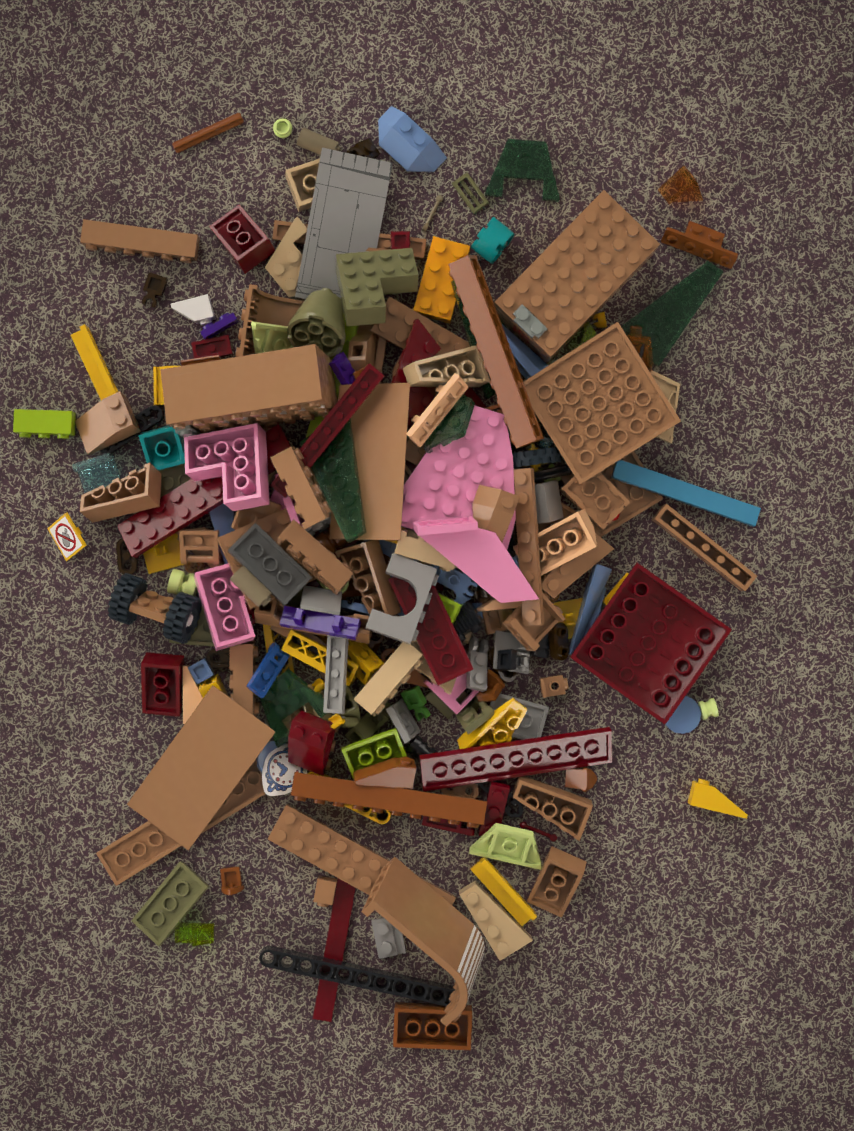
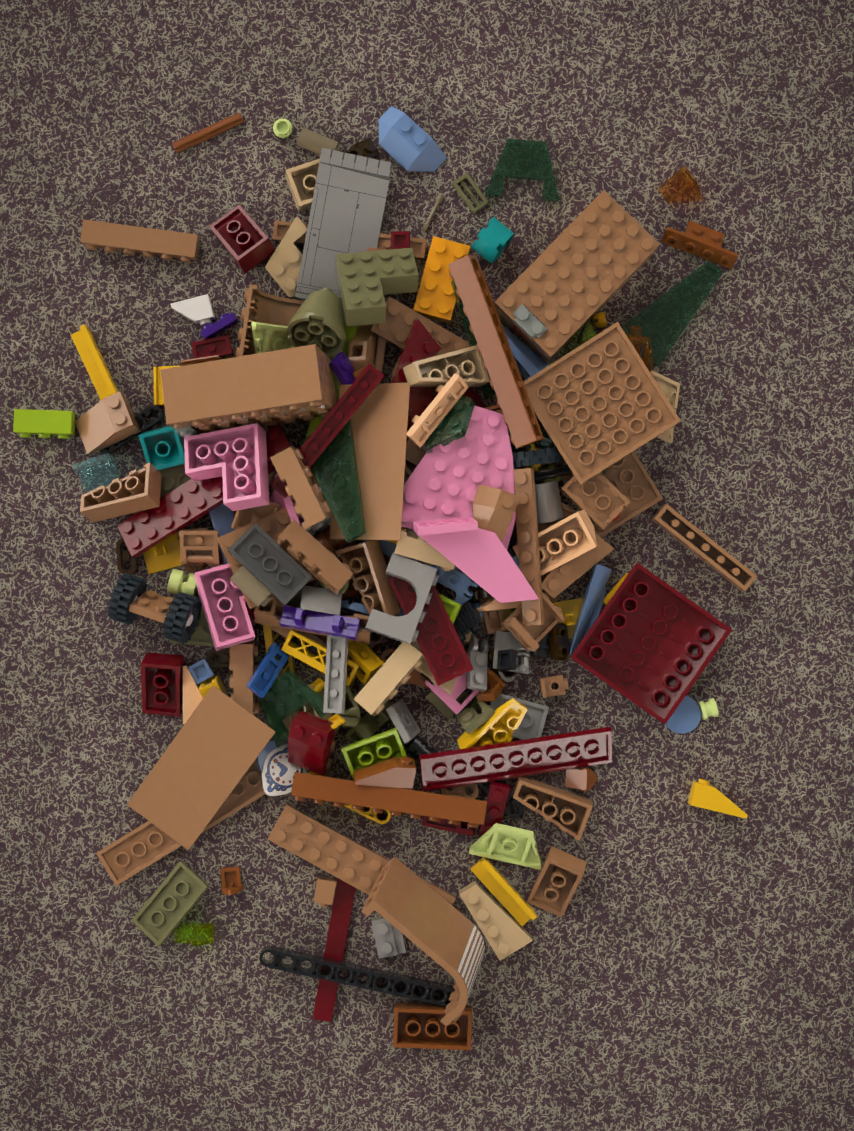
(67, 536): piece -> none
(154, 287): dark brown plate -> none
(415, 700): bright green plate -> none
(553, 837): dark red hinge -> none
(685, 492): dark azure tile -> none

